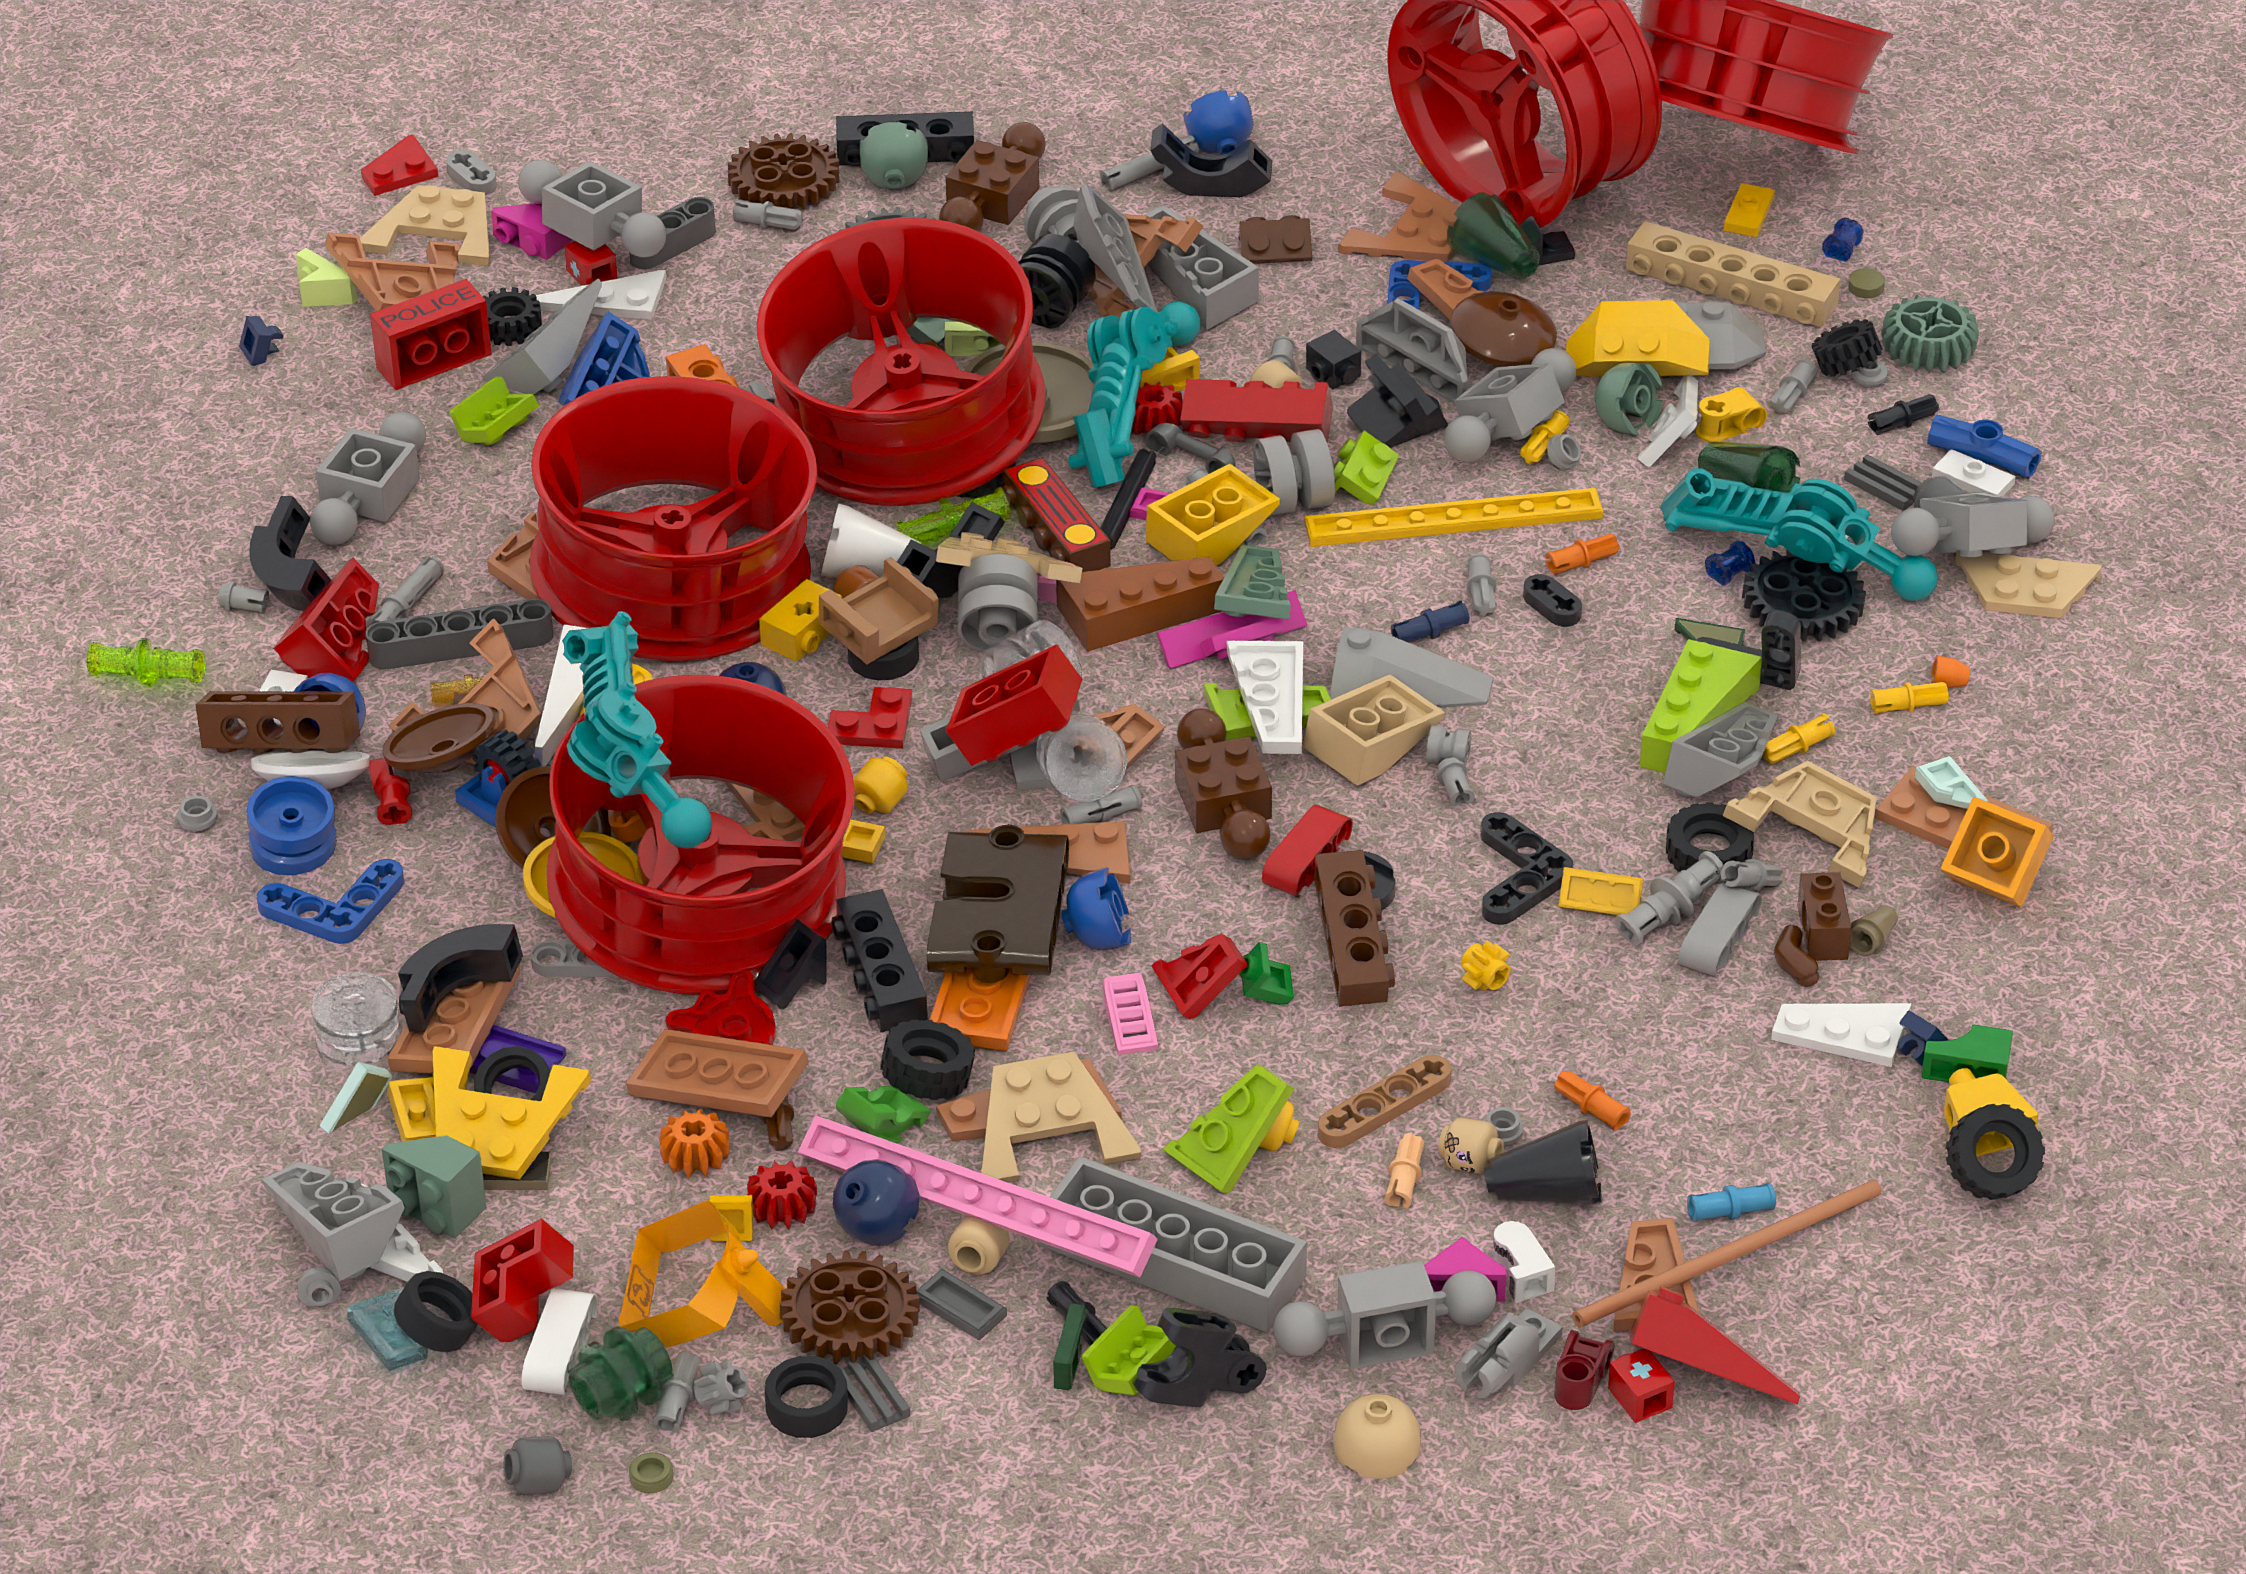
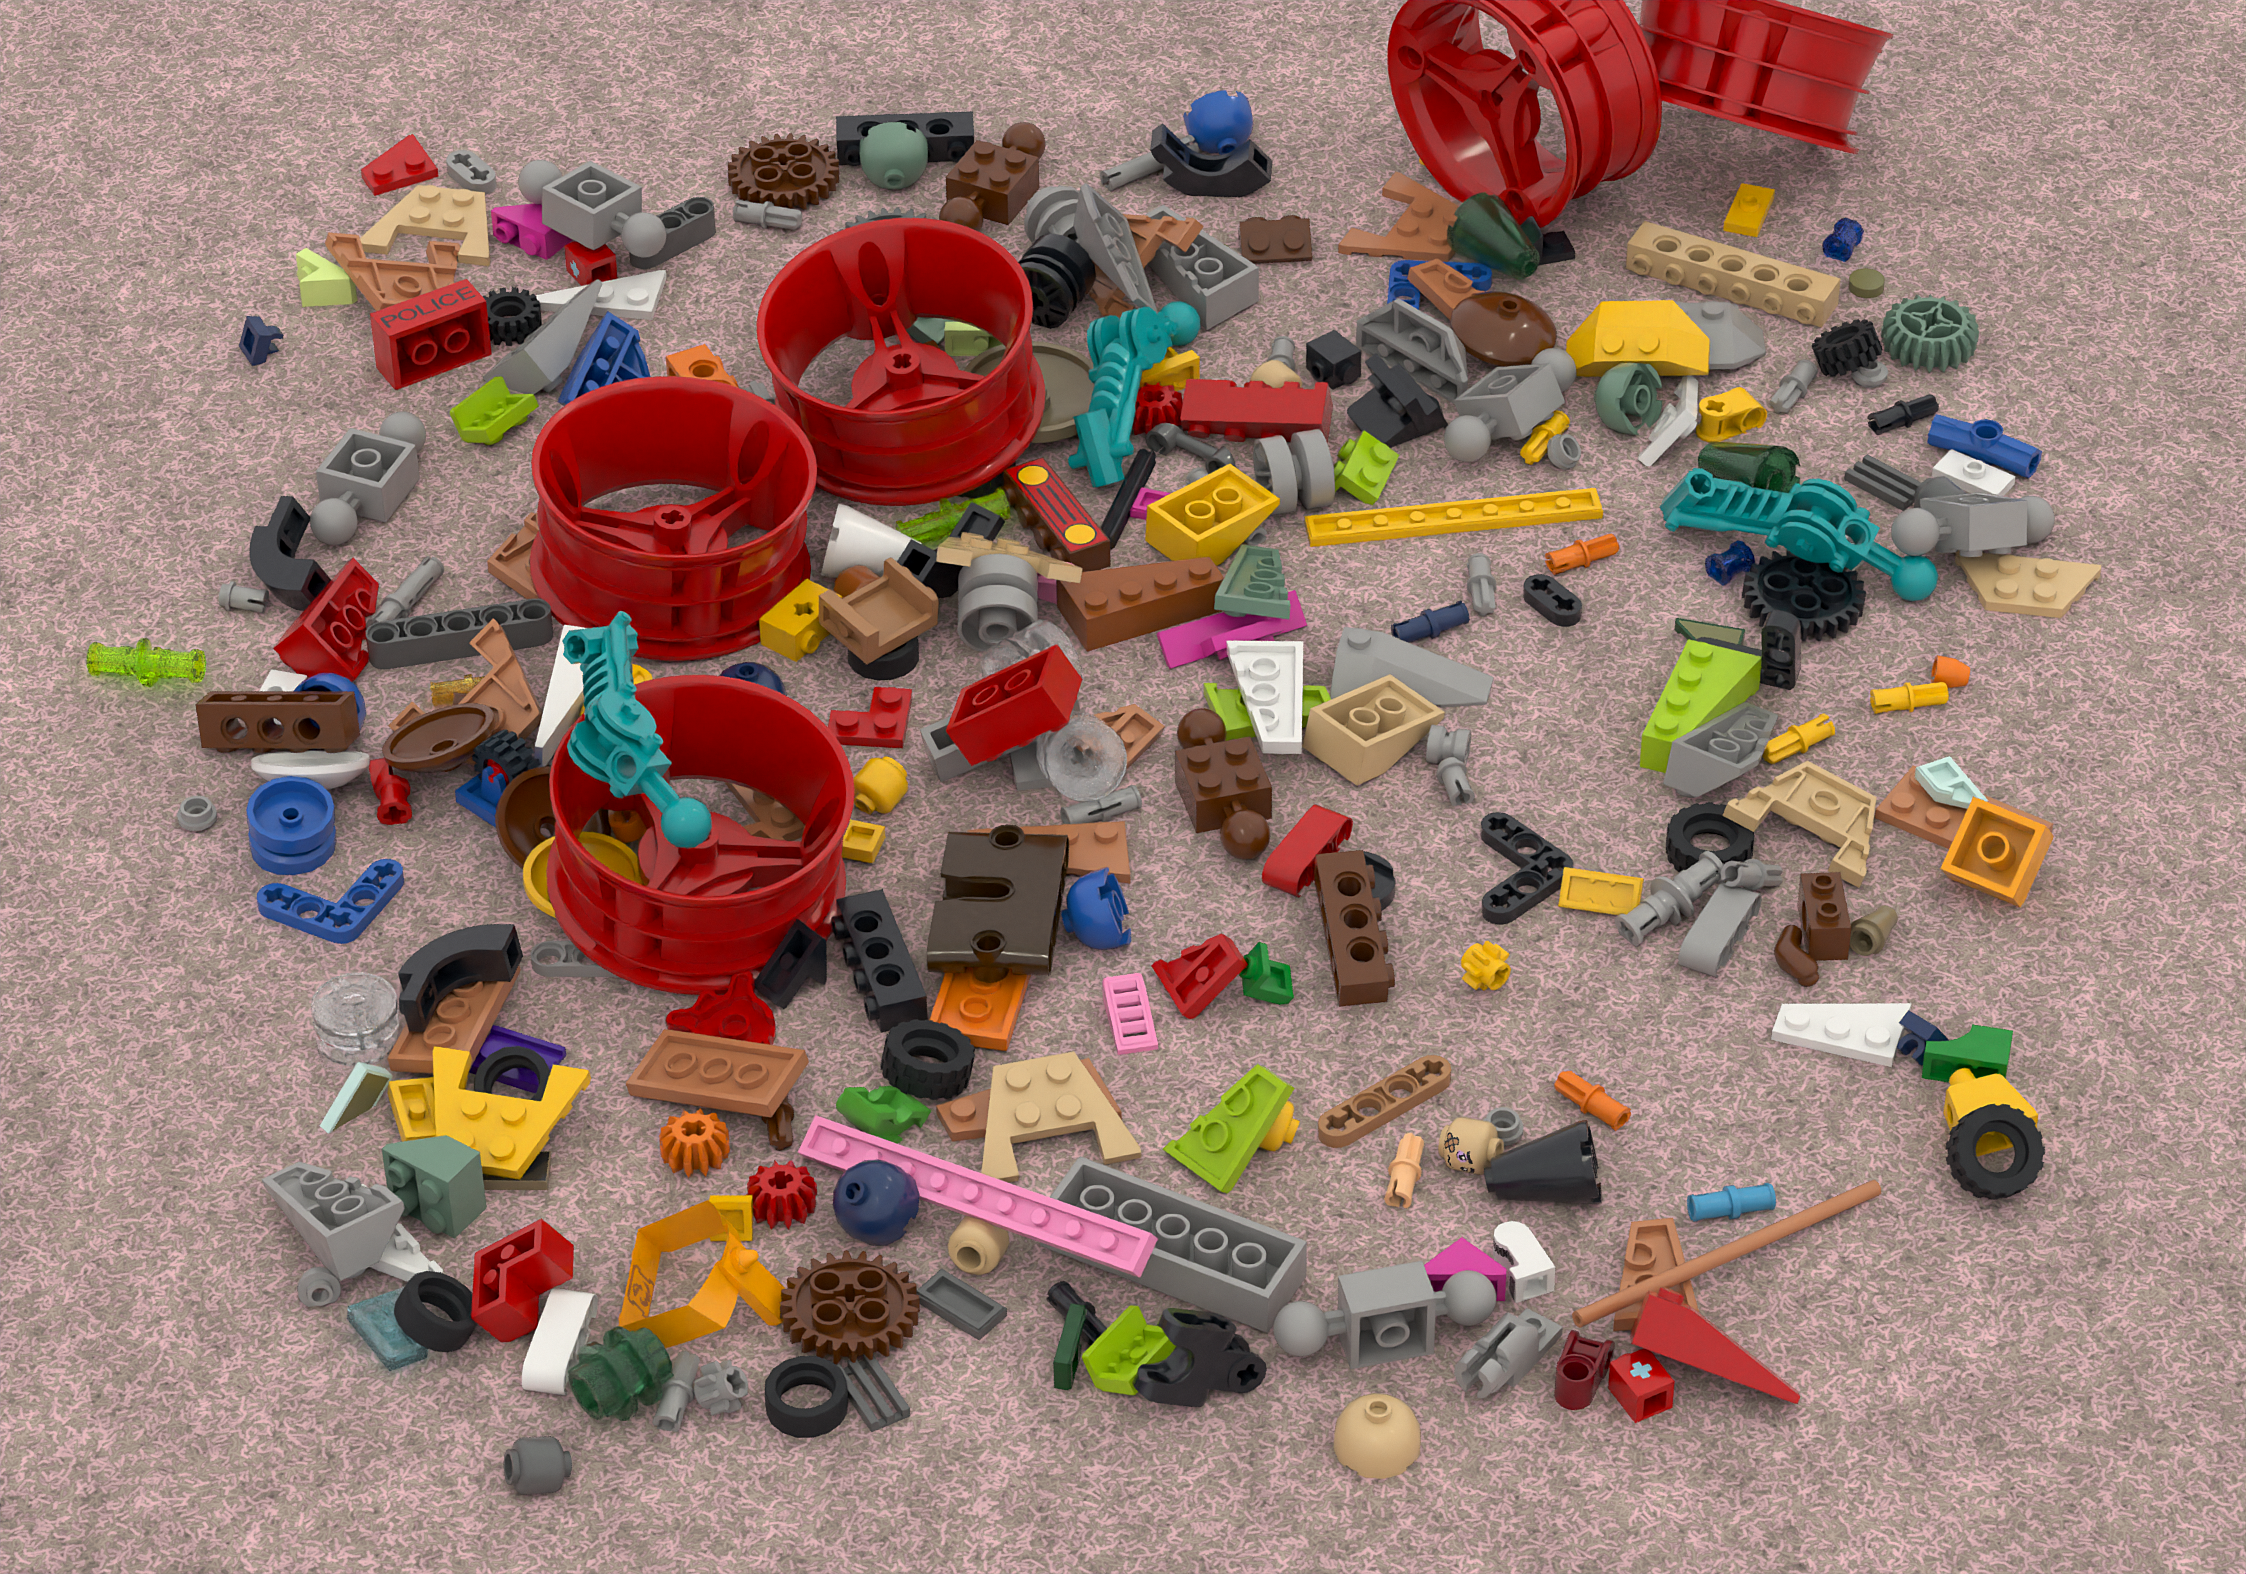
(651, 1472): olive tile -> none

